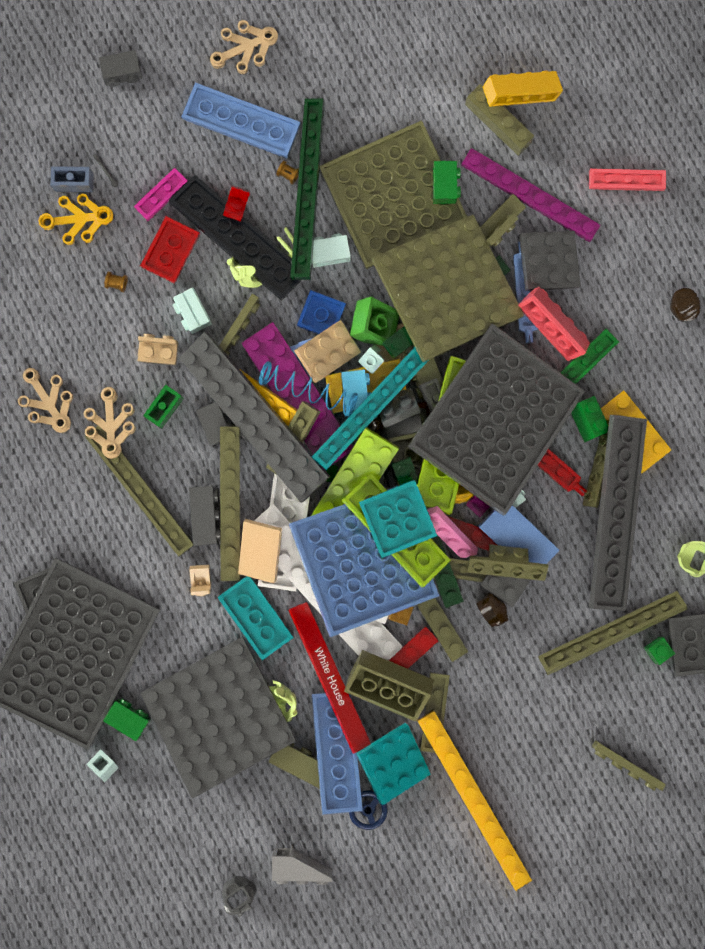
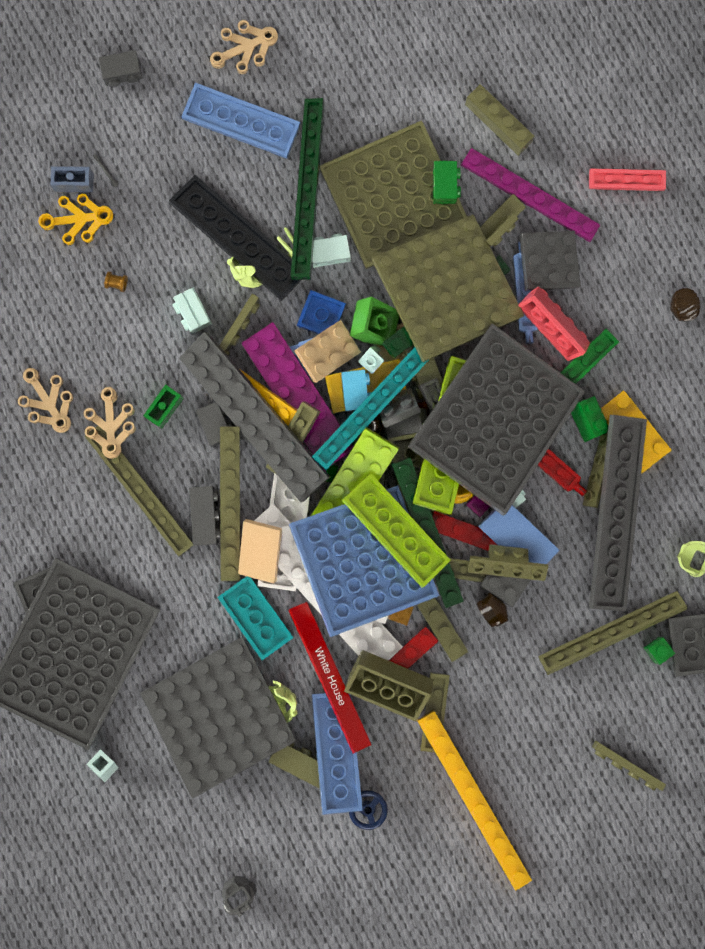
(127, 719): green brick -> none
(157, 350): tan bracket -> none
(160, 194): dark pink plate -> none
(170, 250): red plate -> none
(200, 580): tan bracket -> none
(236, 203): red slope -> none
(285, 167): pearl gold bush -> none
(293, 865): light grey slope -> none
(351, 404): dark azure piece -> none
(393, 763): teal plate -> none
(398, 518): teal plate -> none
(451, 534): bright pink plate -> none
(522, 88): yellow brick -> none

